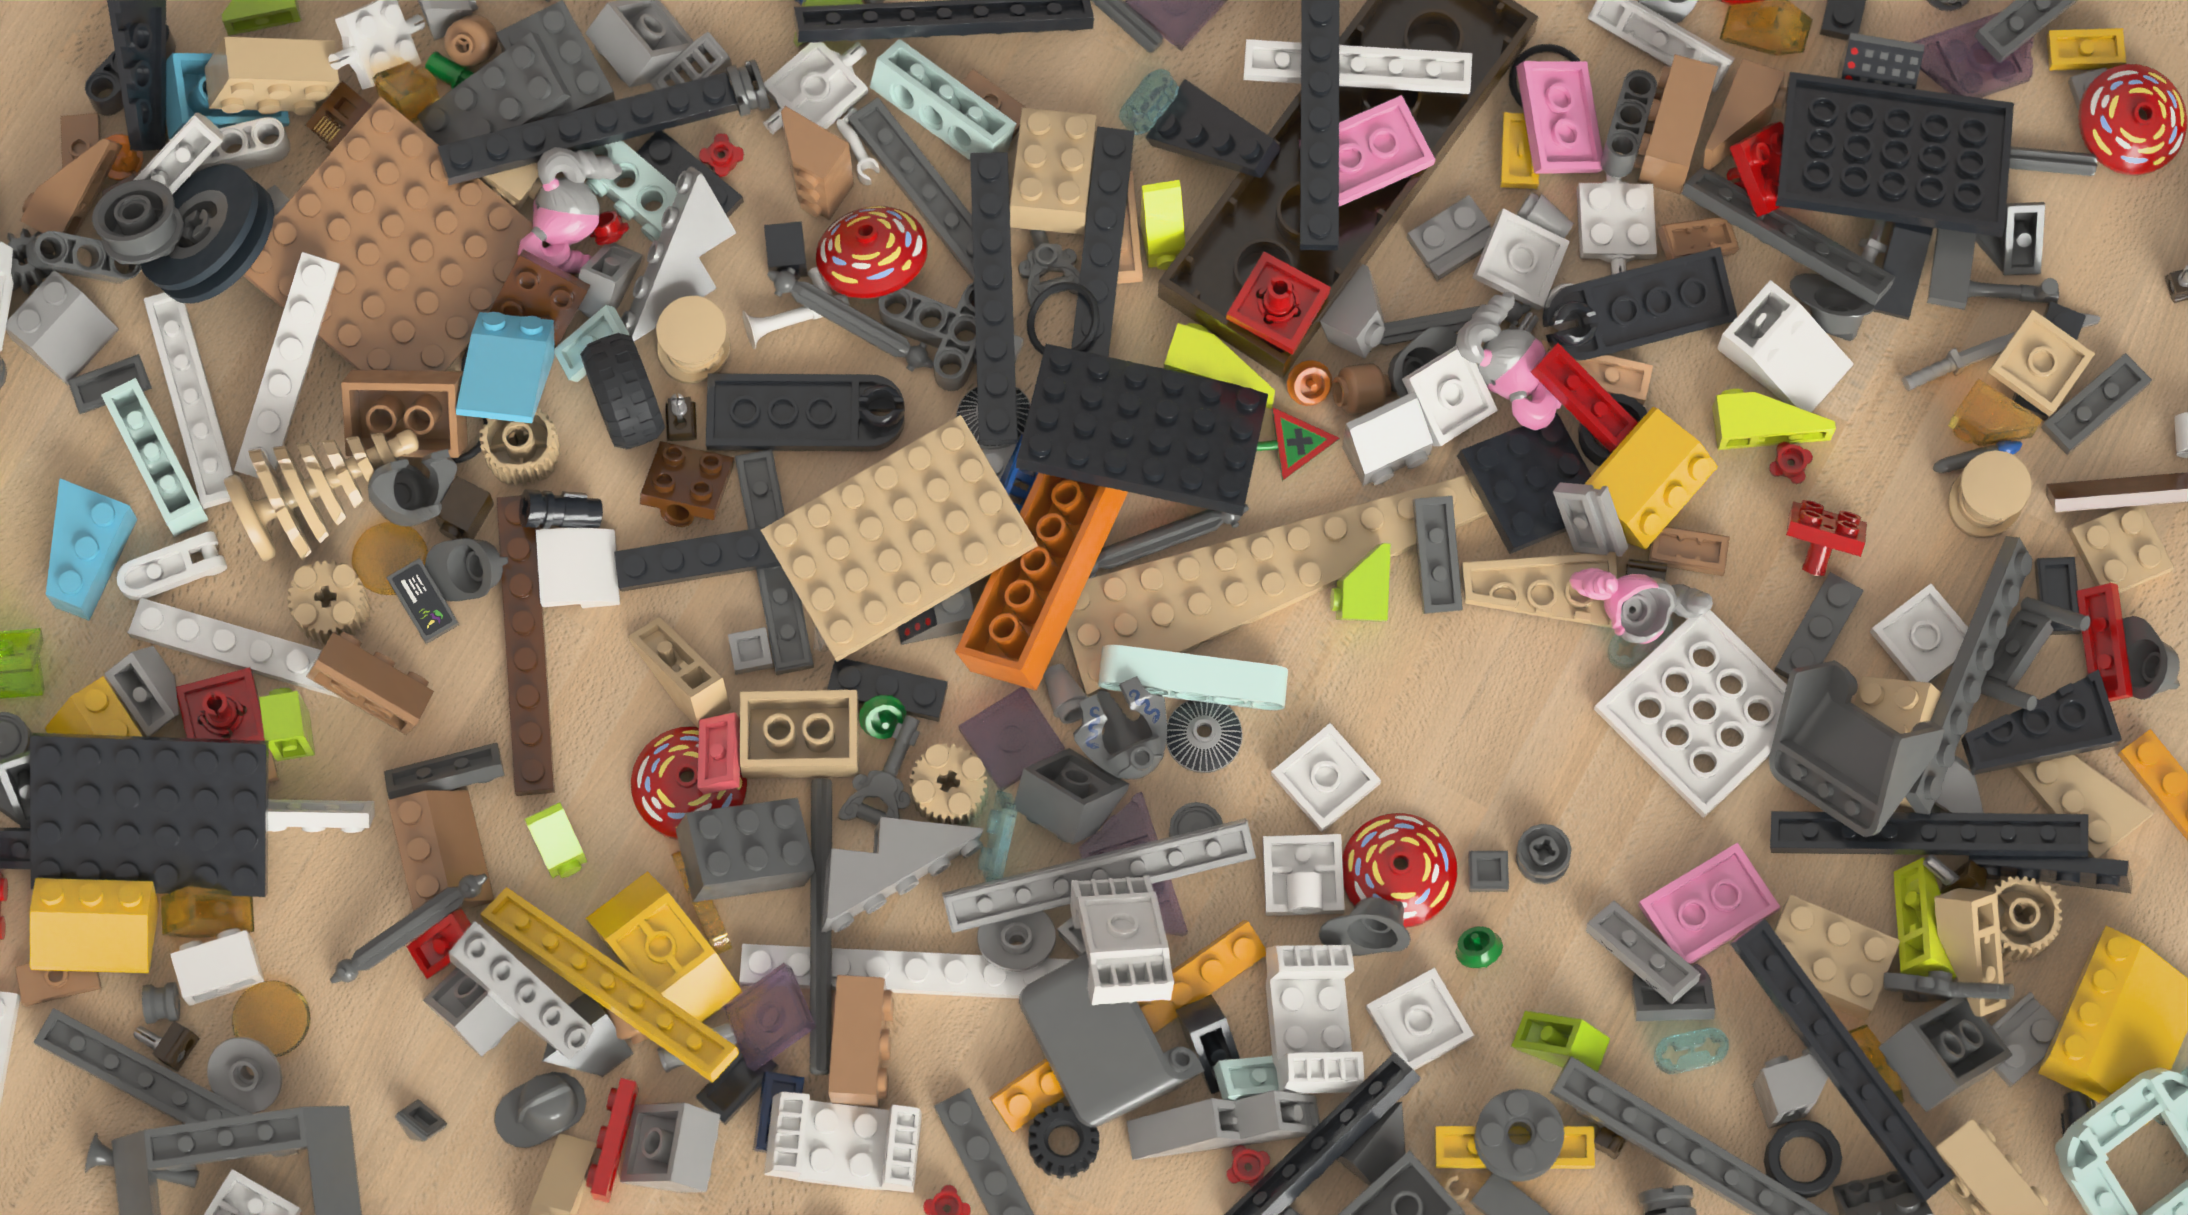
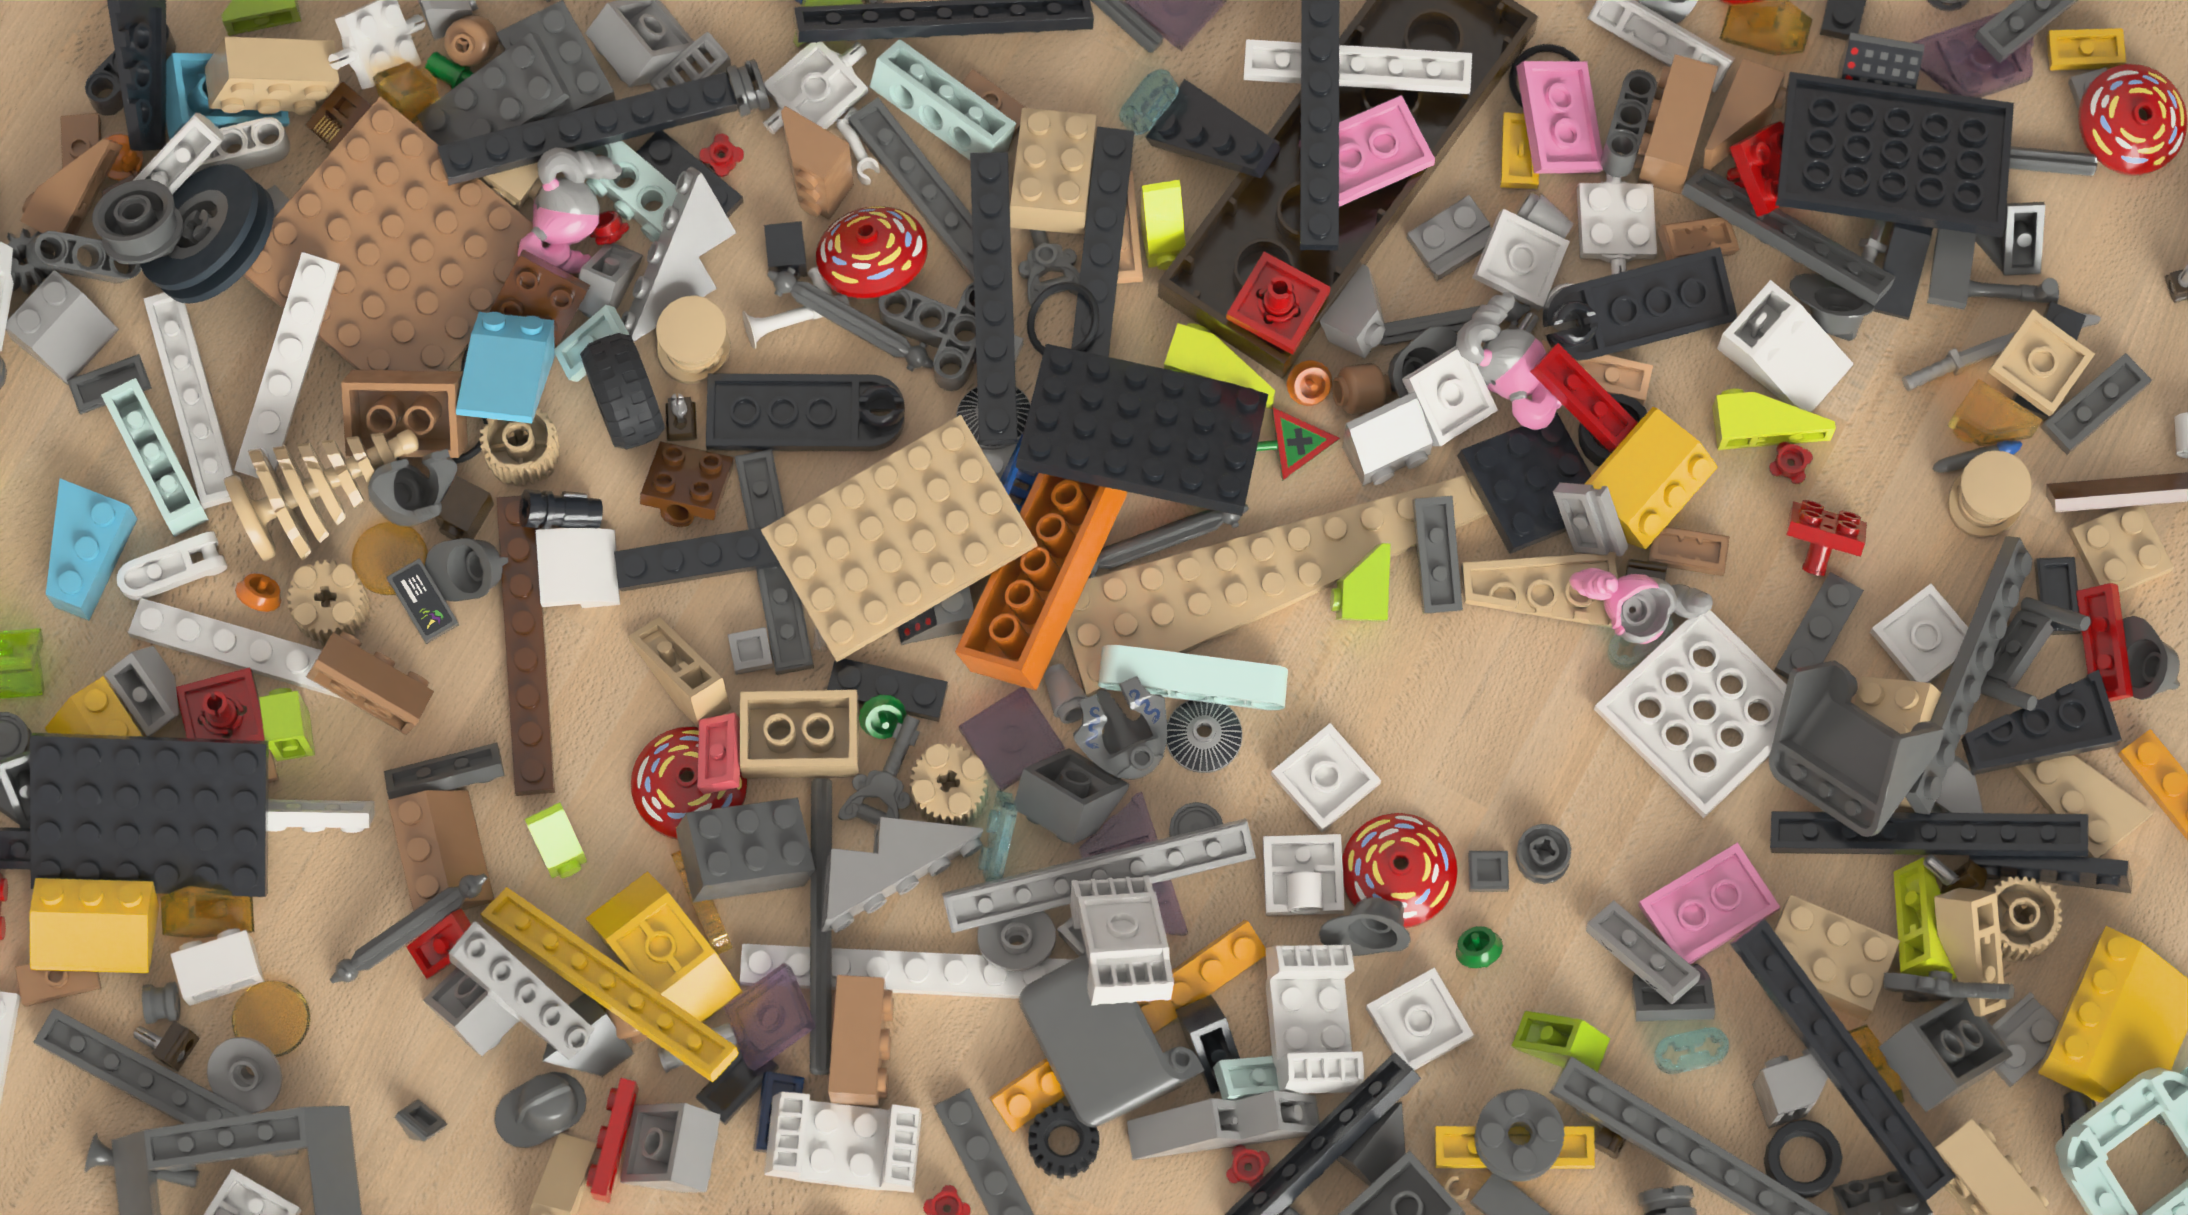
(259, 592): none -> orange hat

